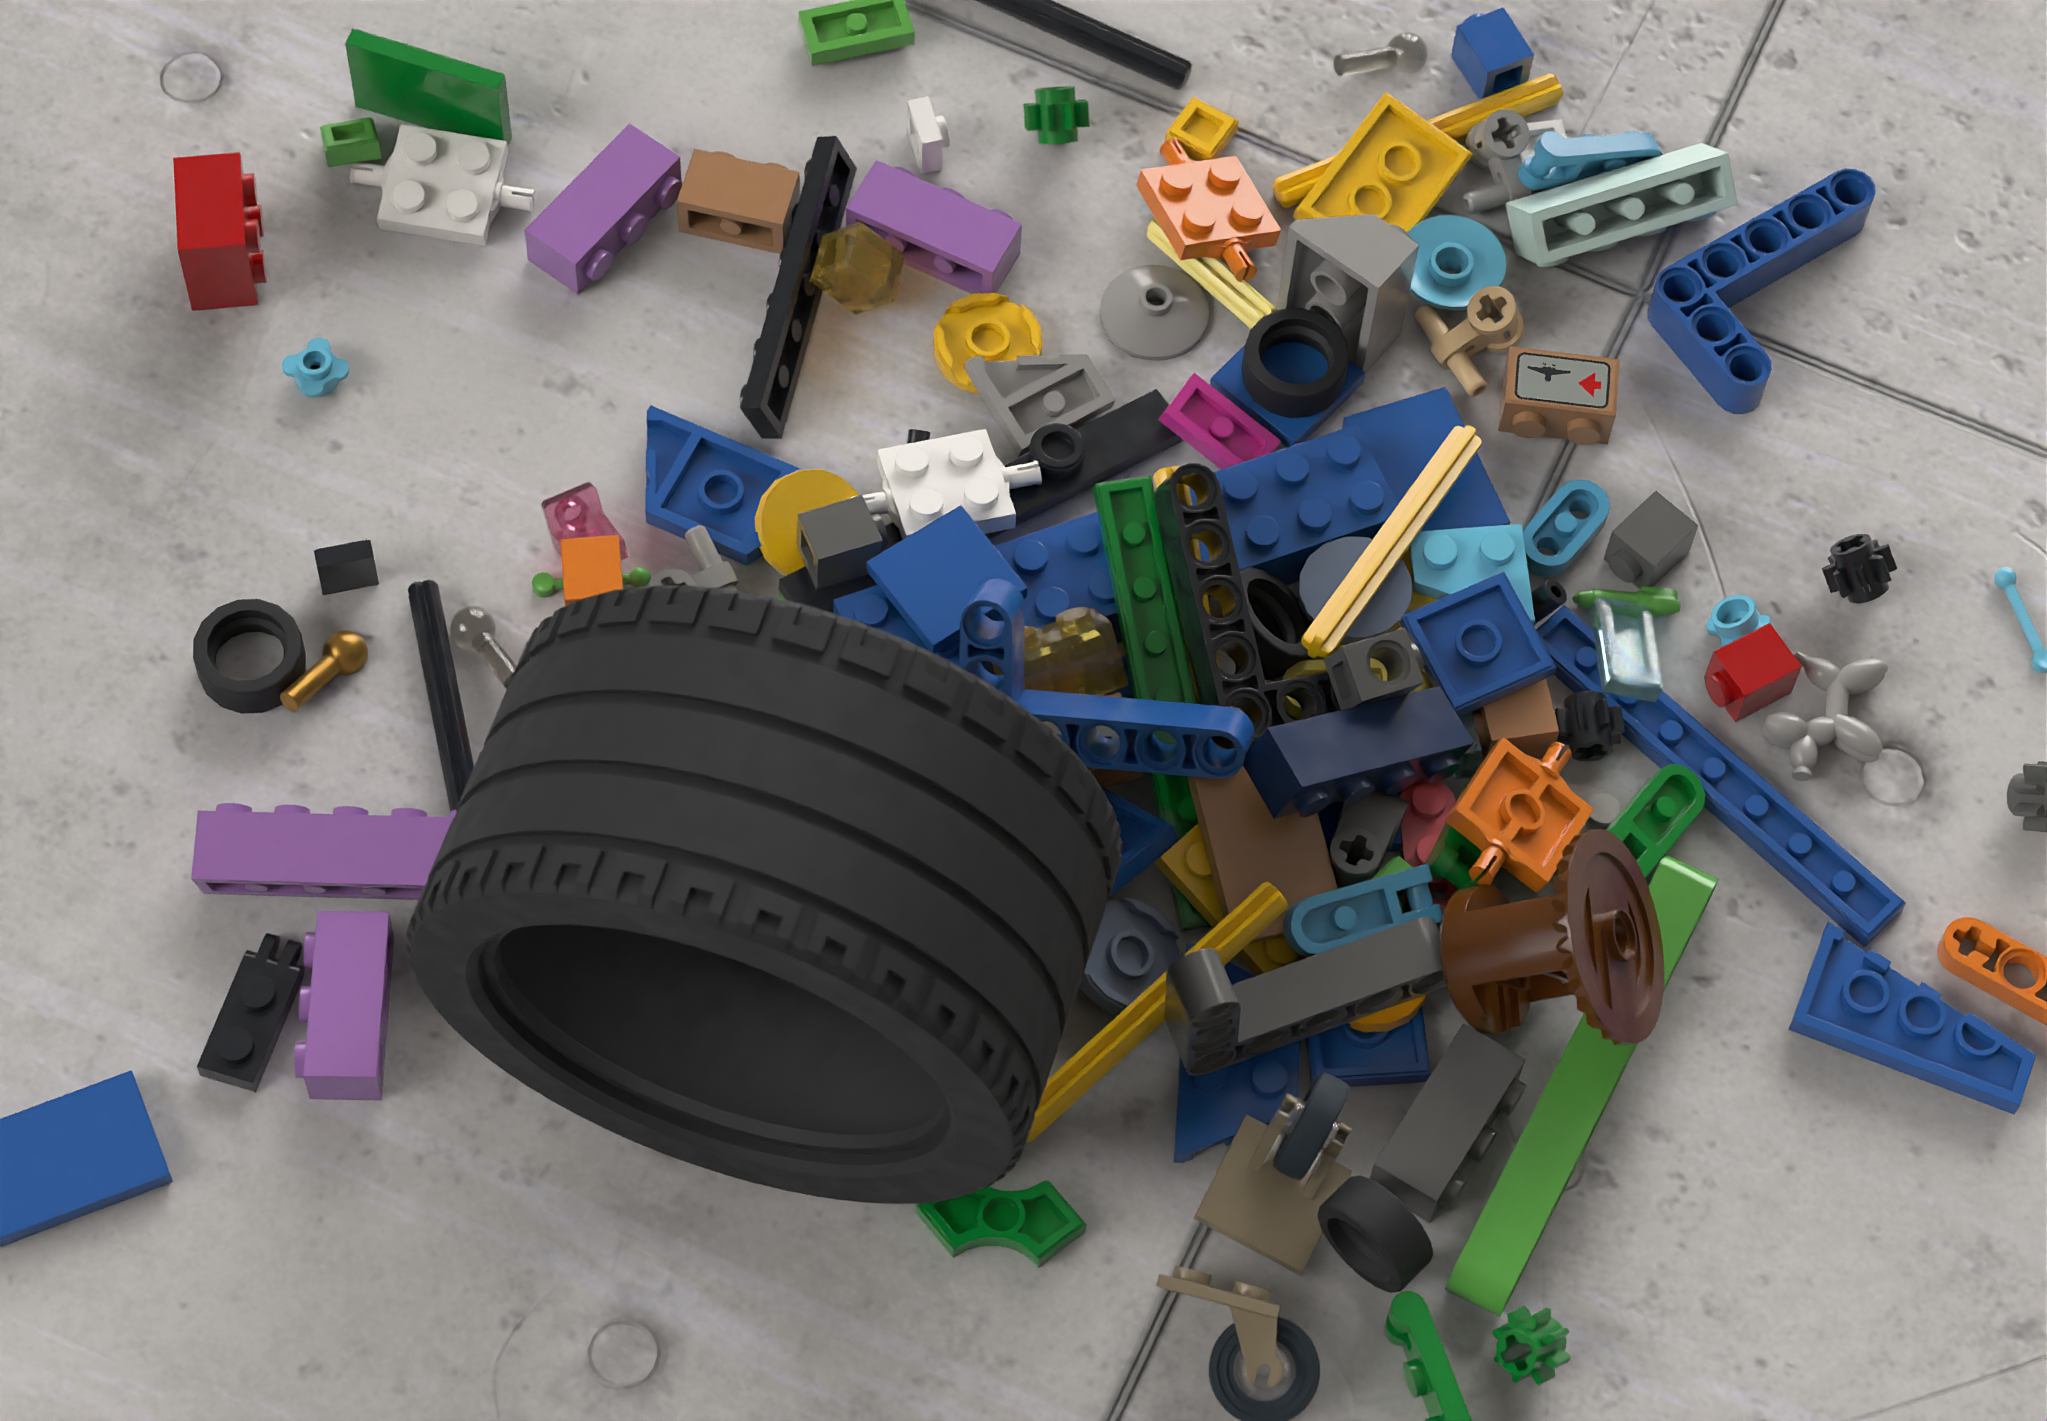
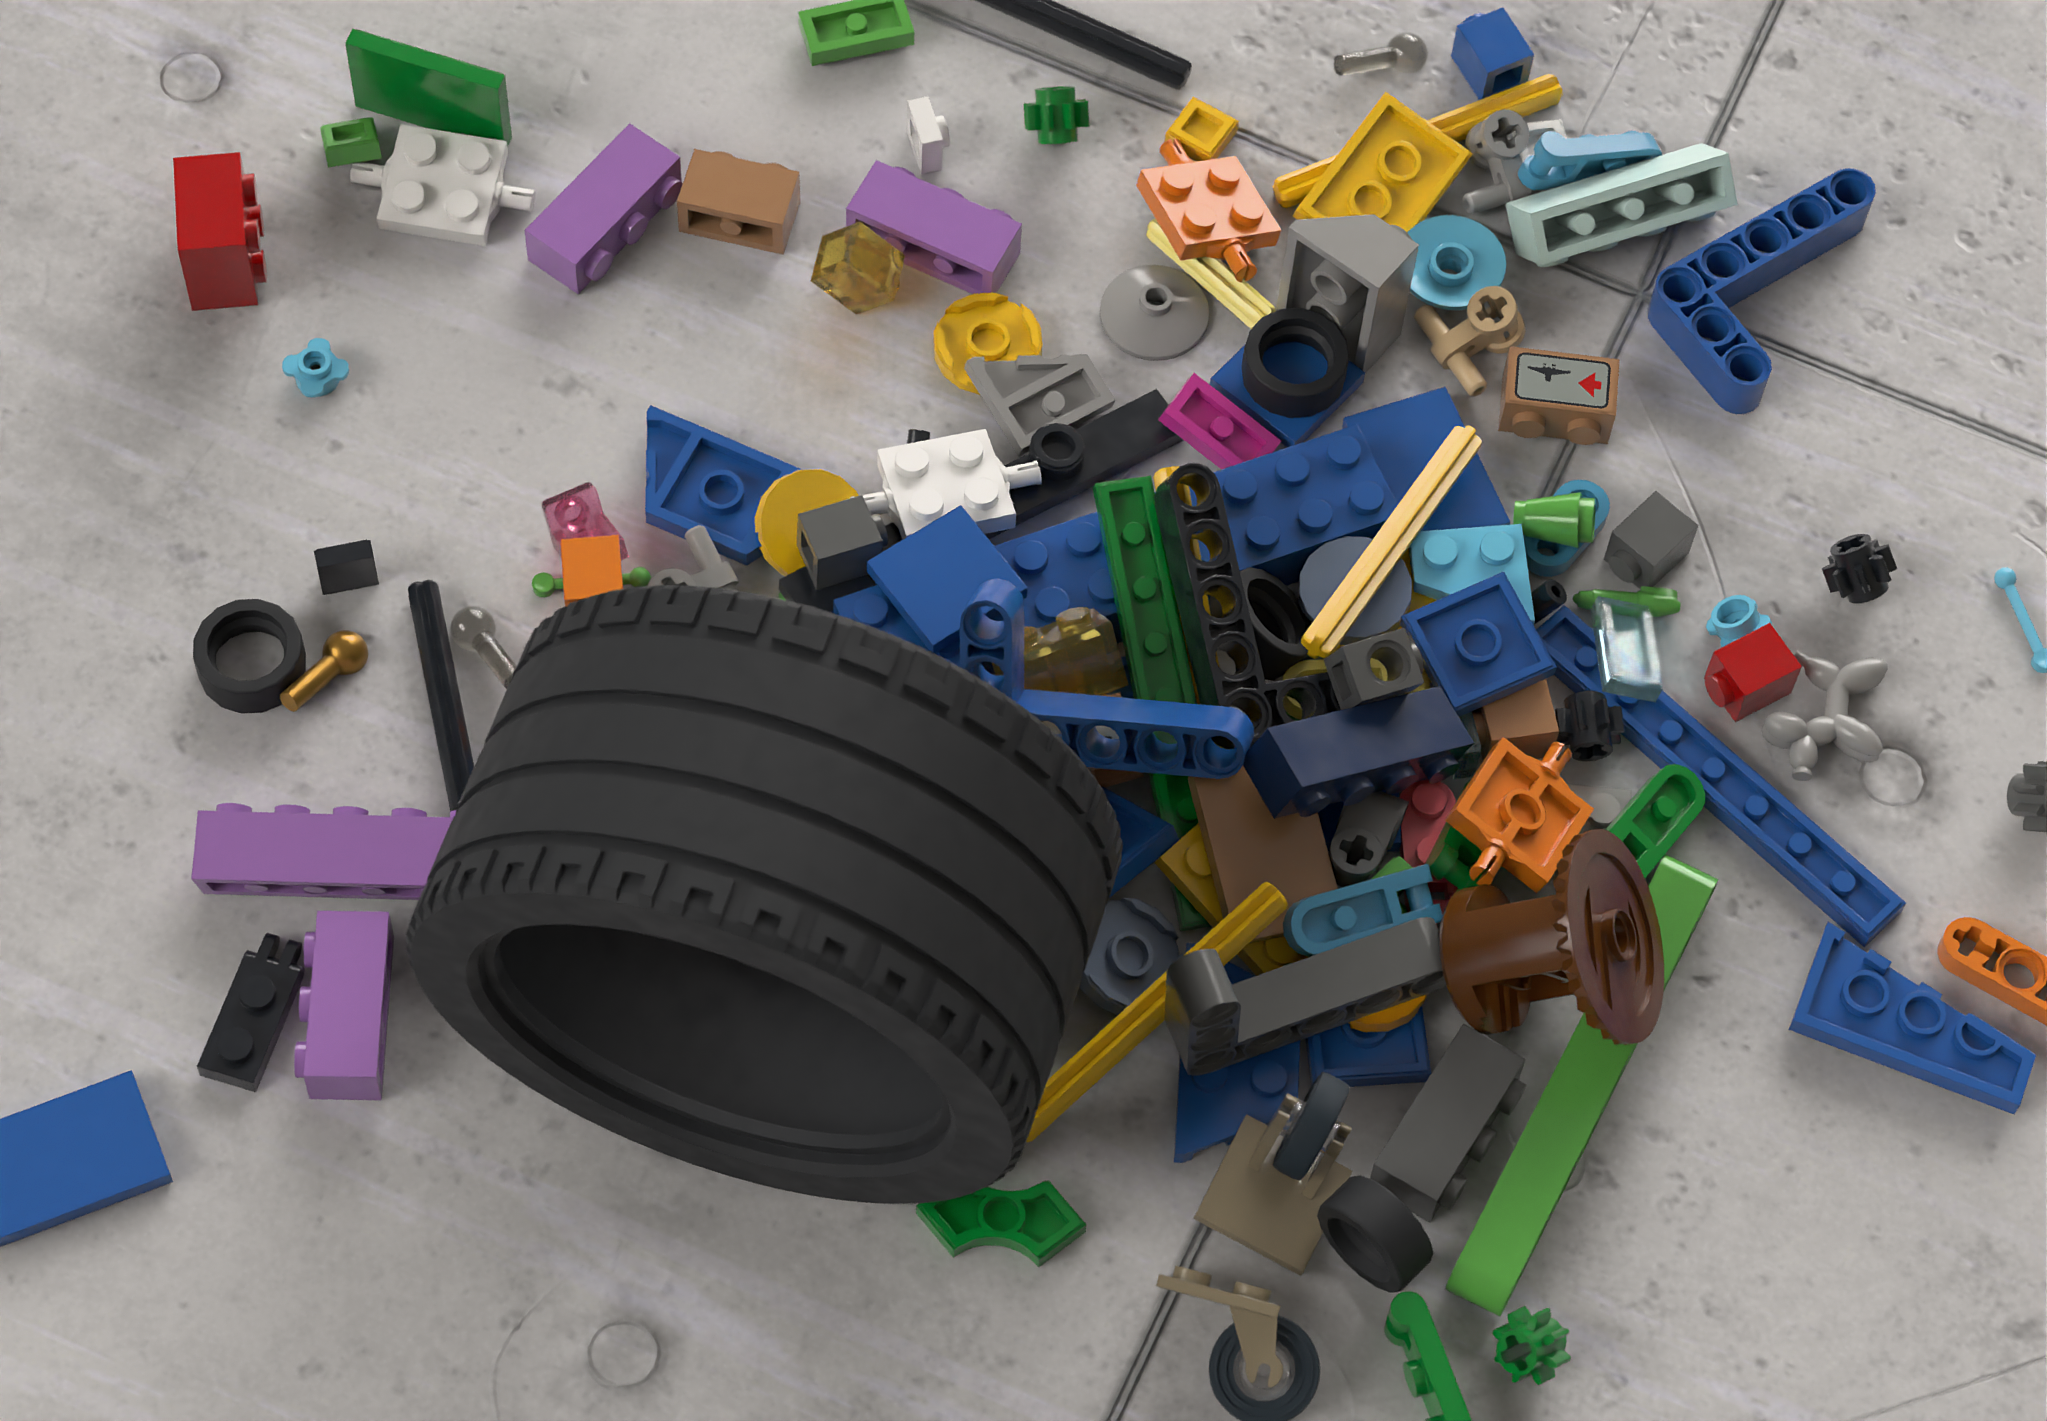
(795, 298): black plate -> none
(1558, 518): none -> bright green cone

